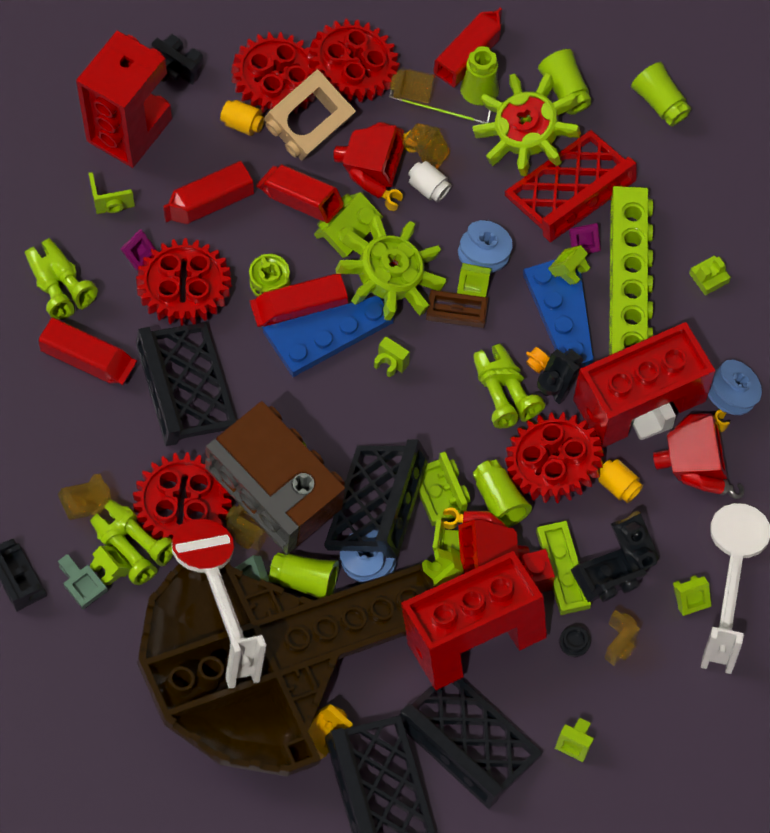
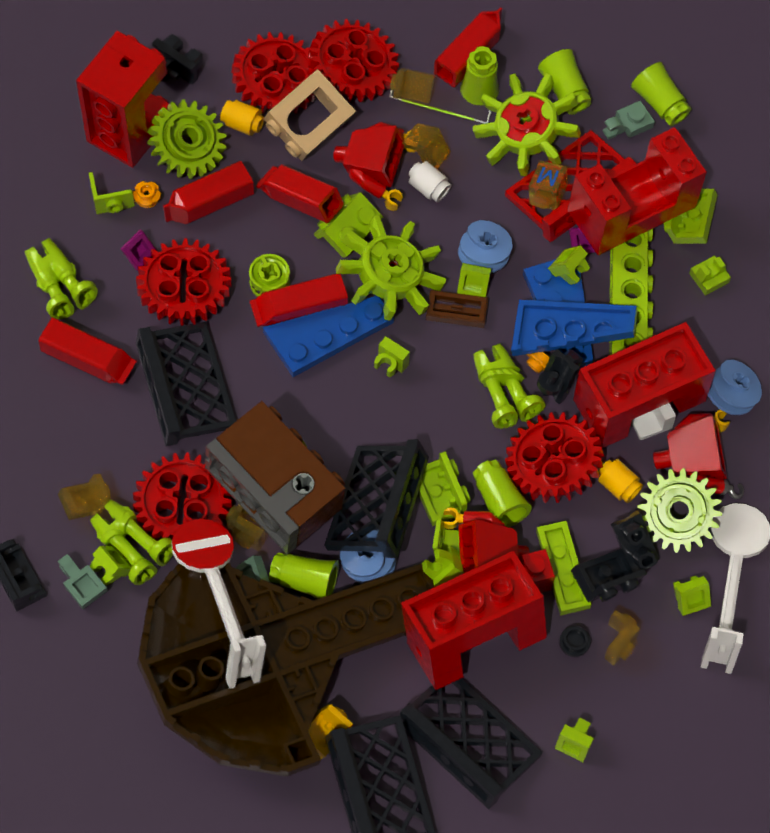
(149, 200): none -> light orange plate
(178, 154): none -> lime gear
(548, 185): none -> clear yellow brick
(561, 325): none -> blue wing
(630, 119): none -> sand green plate
(638, 197): none -> red piece
(694, 224): none -> lime bracket
(694, 496): none -> lime gear

